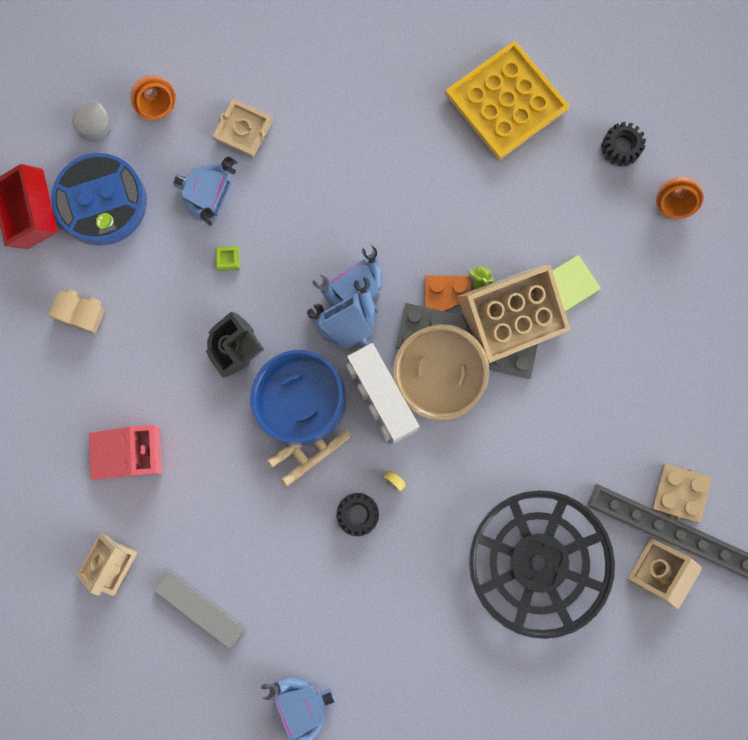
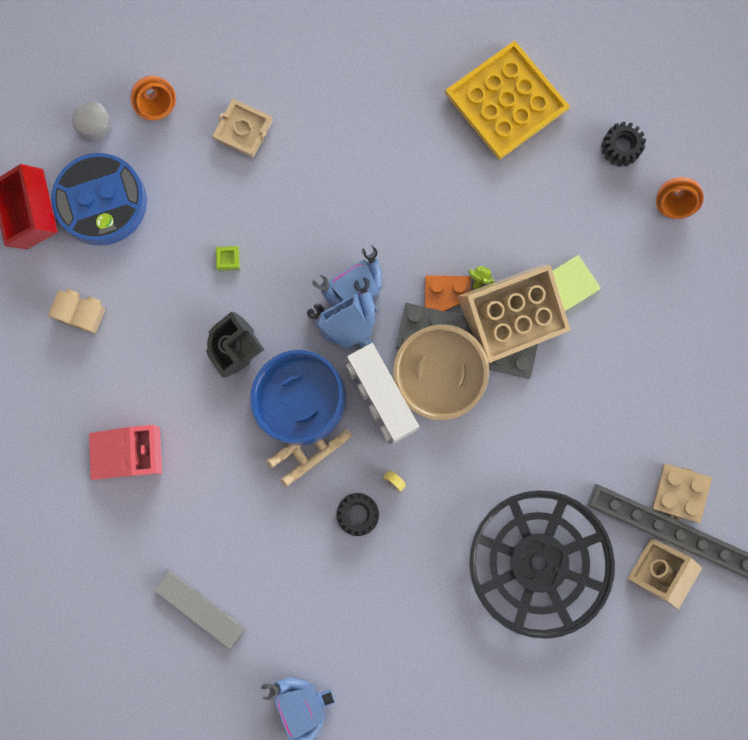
(105, 565): tan bracket -> none
(206, 189): medium blue torso -> none

